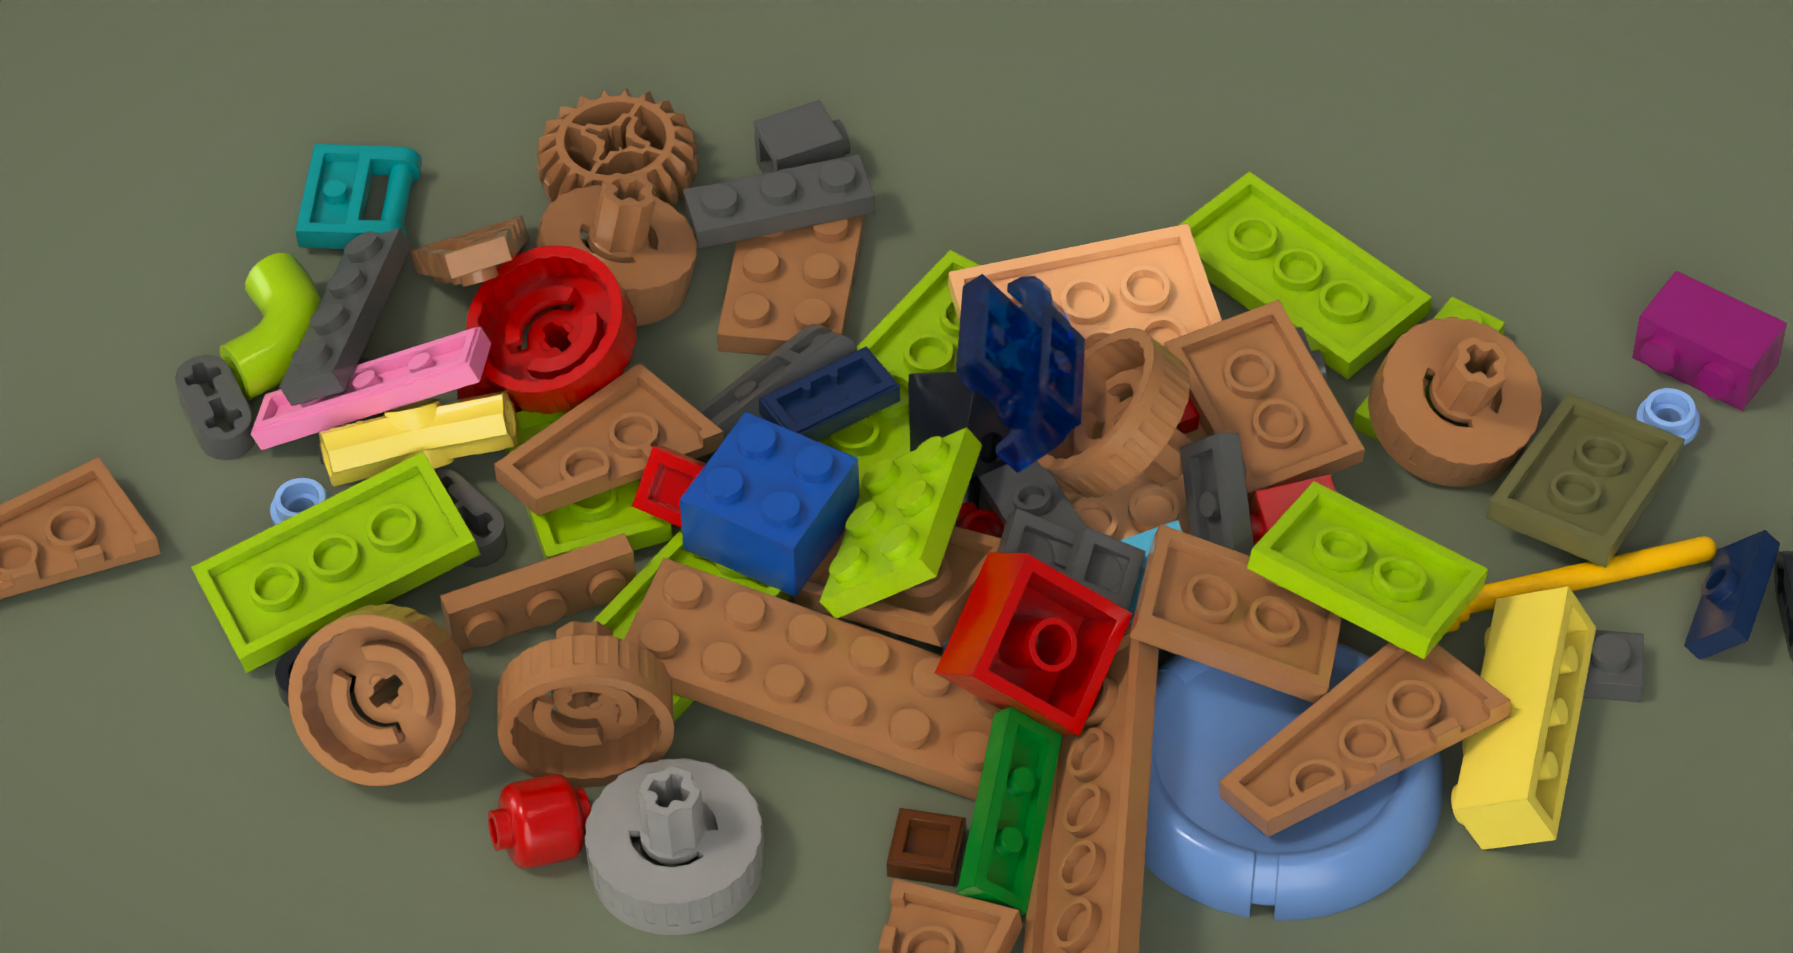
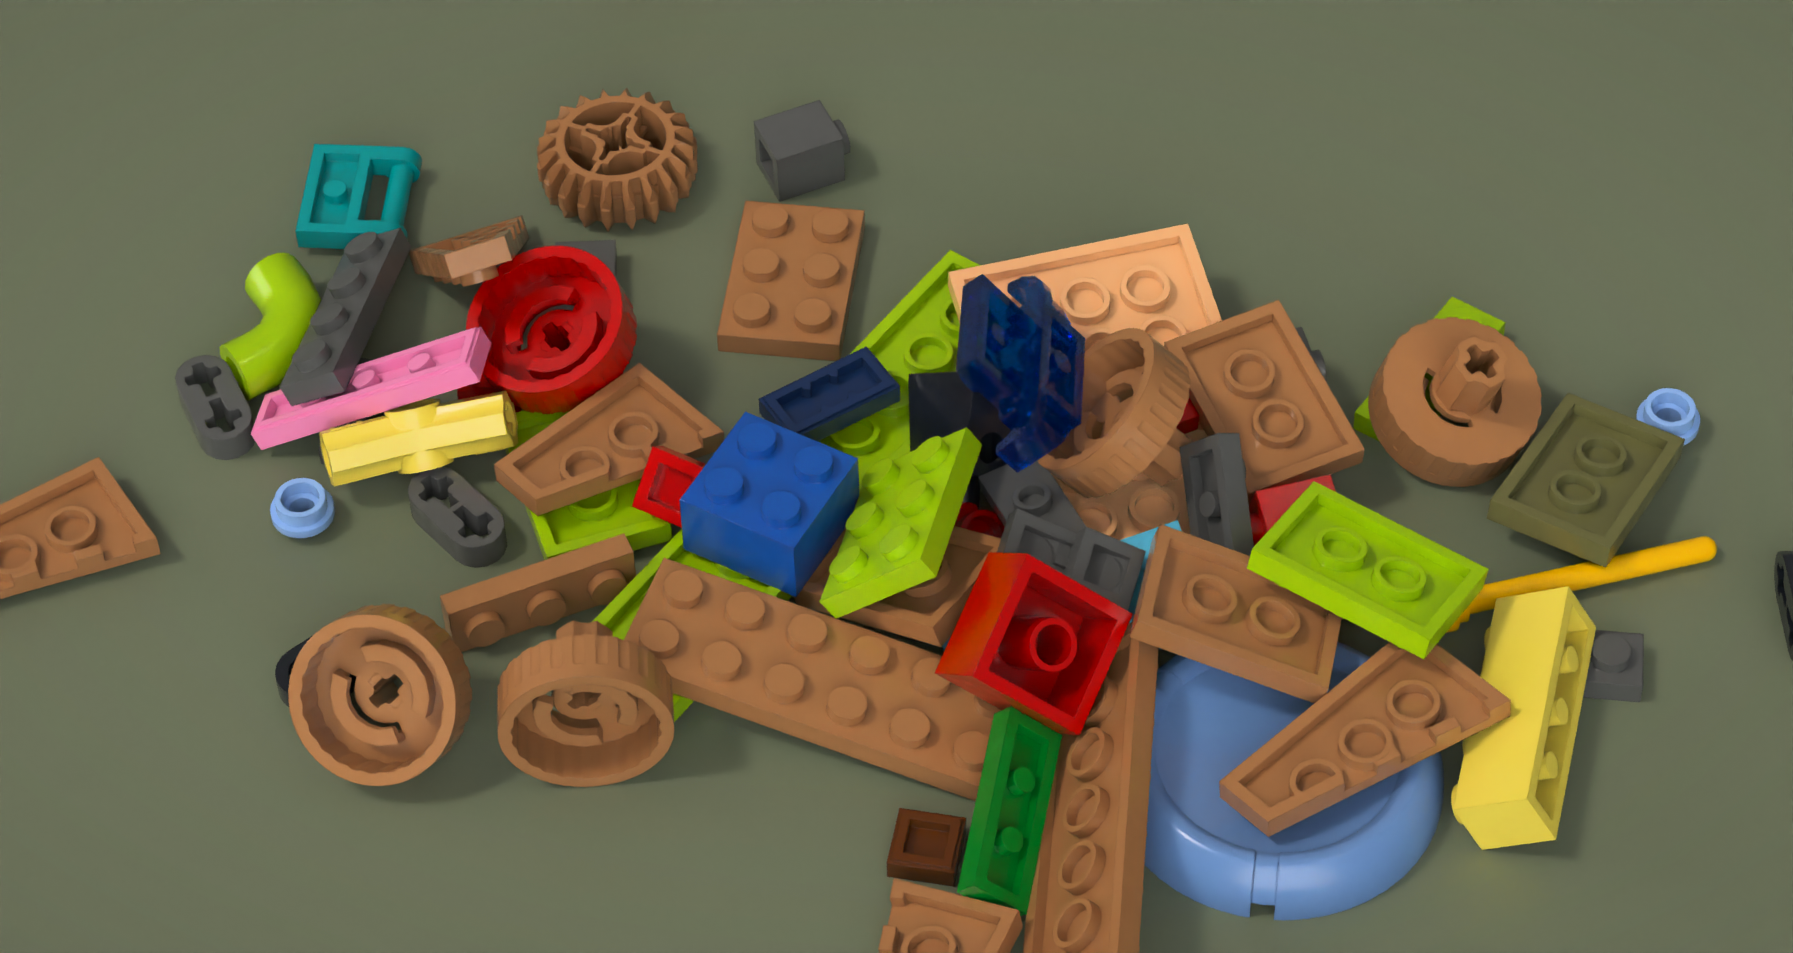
(335, 560): lime plate -> none
(540, 821): red head -> none
(634, 235): medium nougat piece -> none
(679, 814): light grey piece -> none
(779, 201): dark grey plate -> none
(799, 356): dark grey plate -> none
(1272, 249): lime plate -> none
(1709, 340): magenta brick -> none
(1732, 595): dark blue plate -> none

